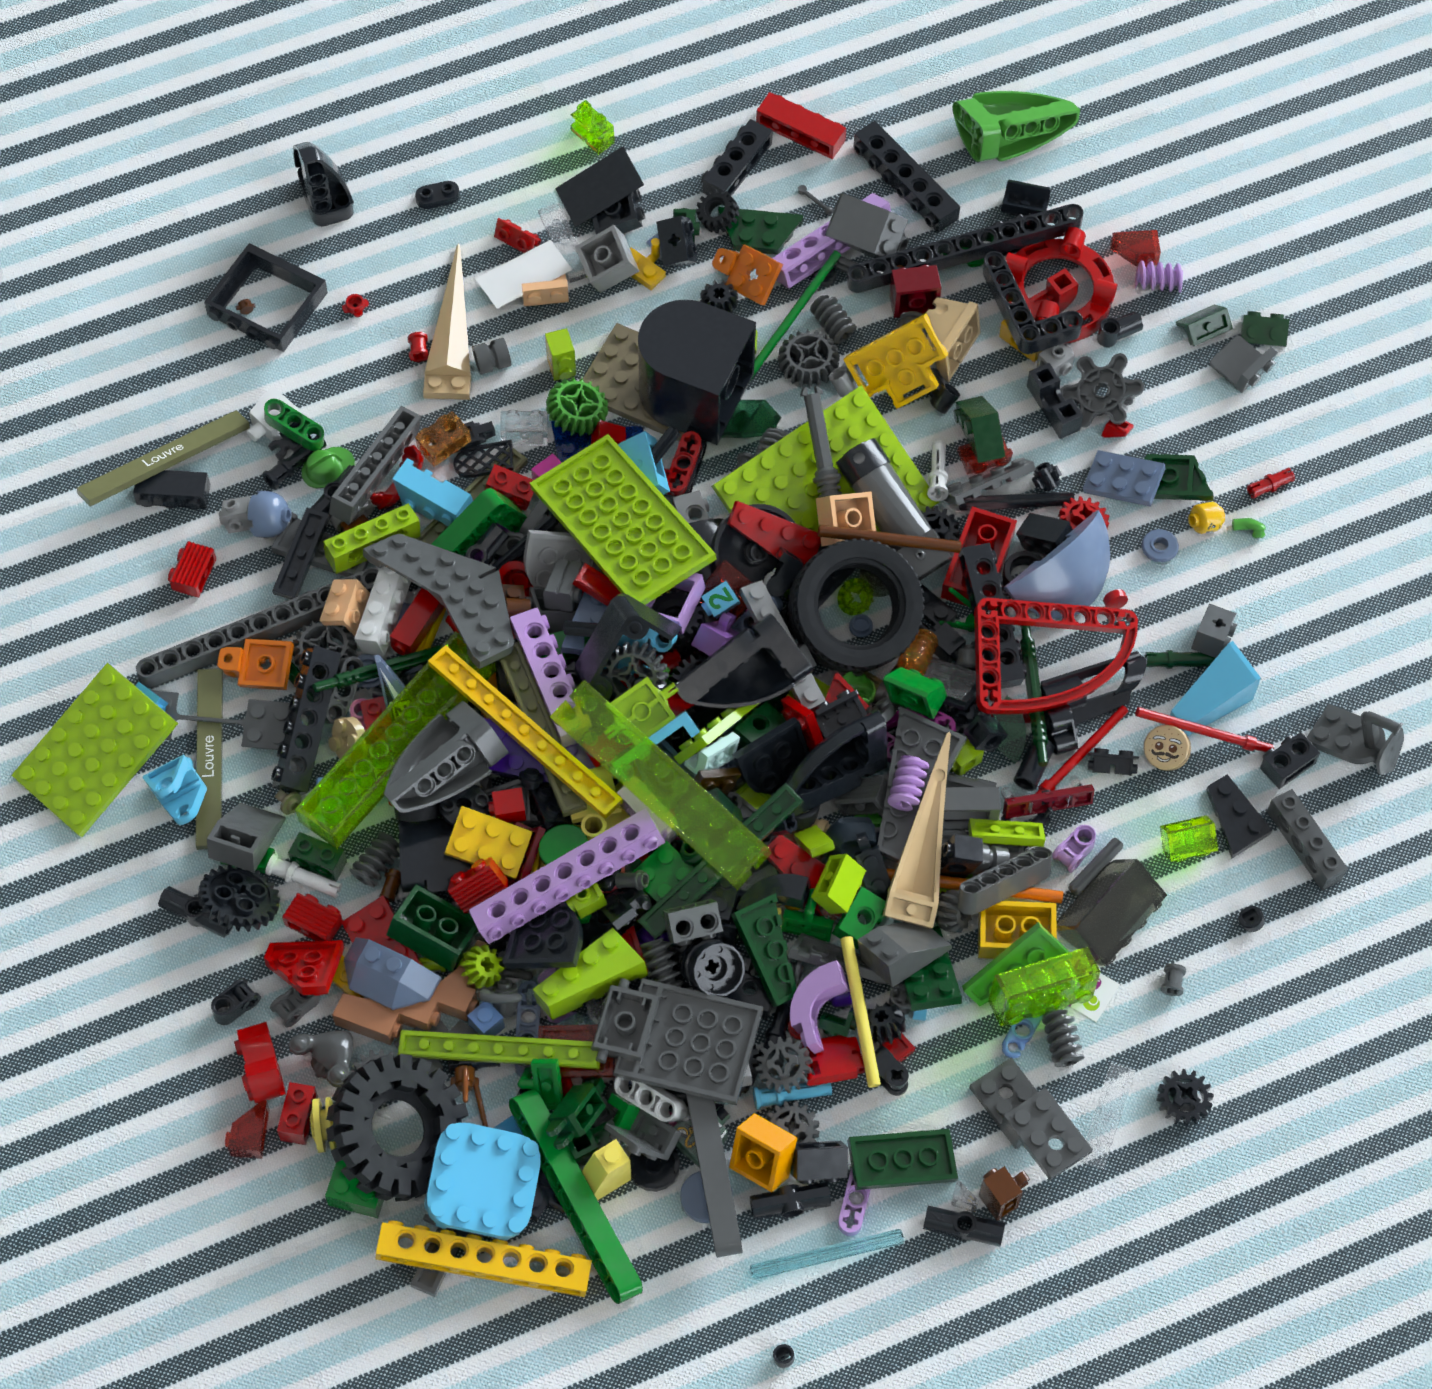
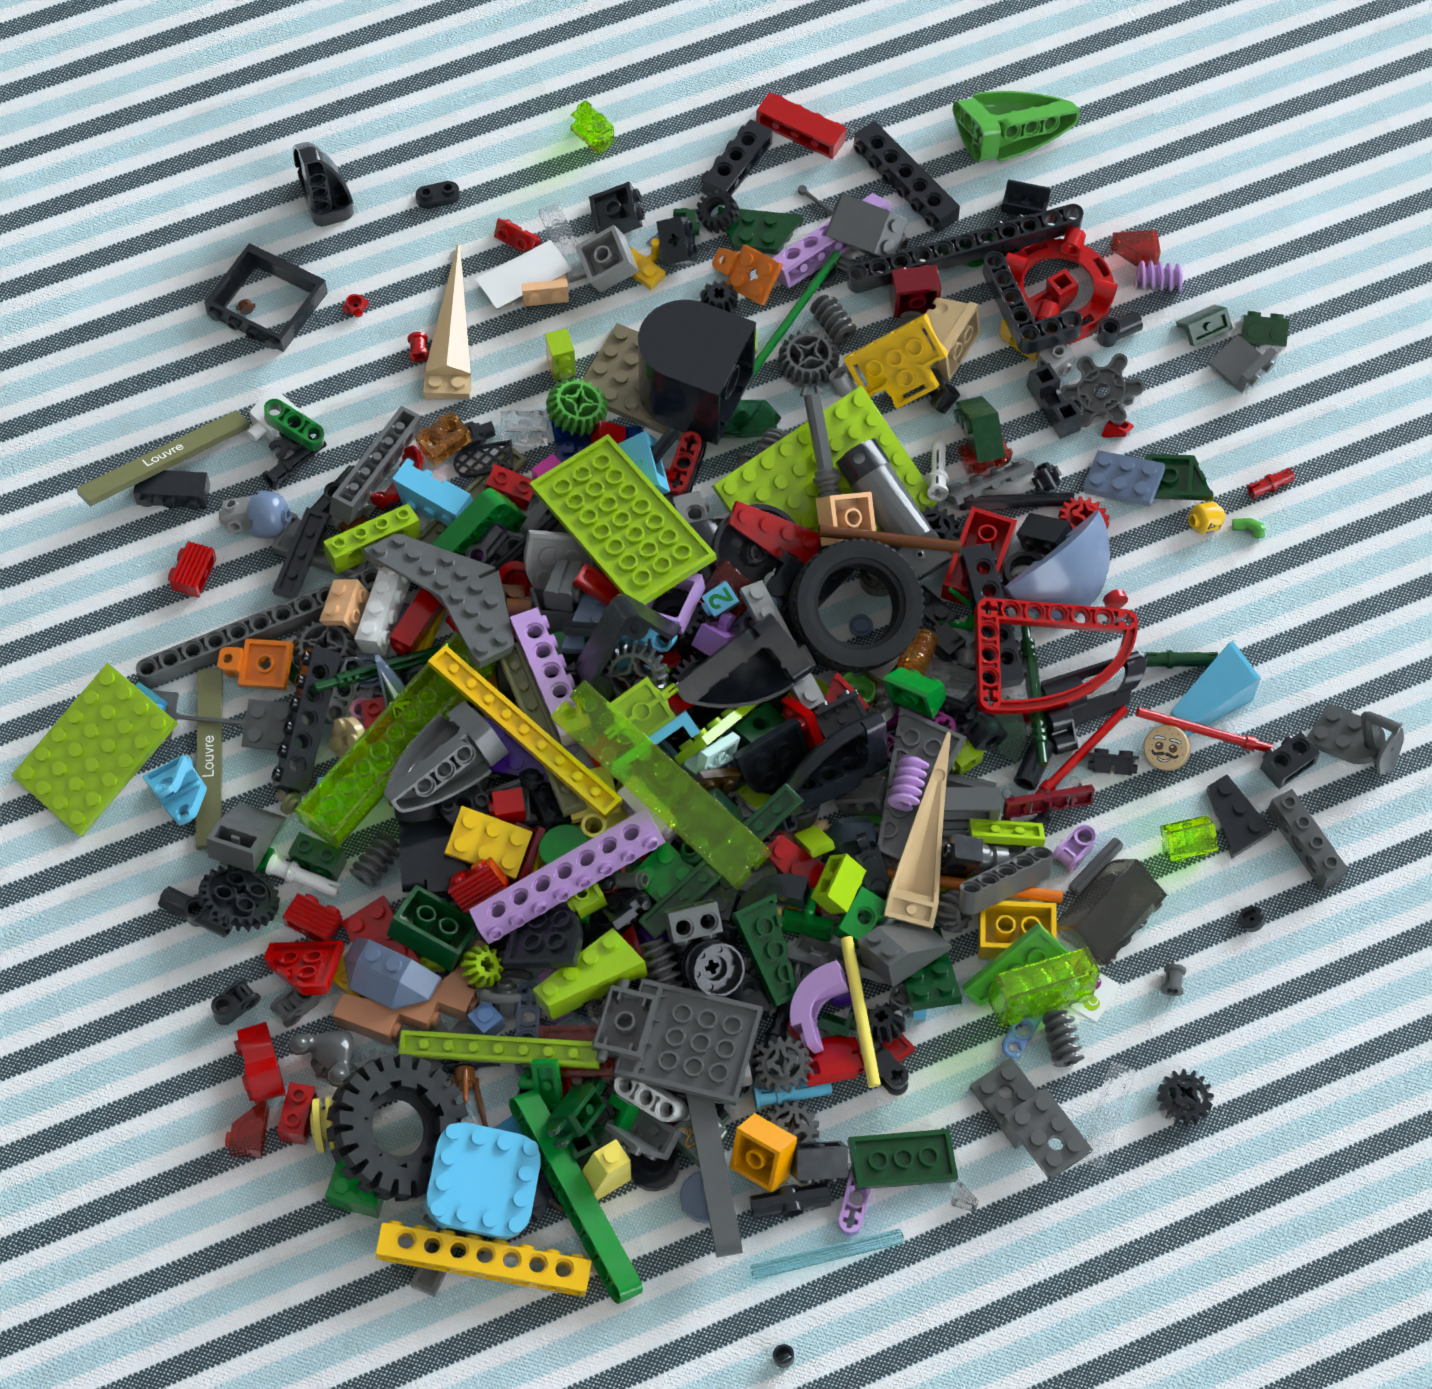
(326, 466): bright green piece -> none
(391, 884): reddish brown pin -> none
(491, 356): dark grey wheel -> none
(599, 186): black sticker -> none
(845, 597): clear neon green gear -> none
(981, 1229): black piece -> none
(1002, 1192): reddish brown brick -> none
(1160, 536): sand blue piece -> none
(1214, 631): dark grey brick -> none

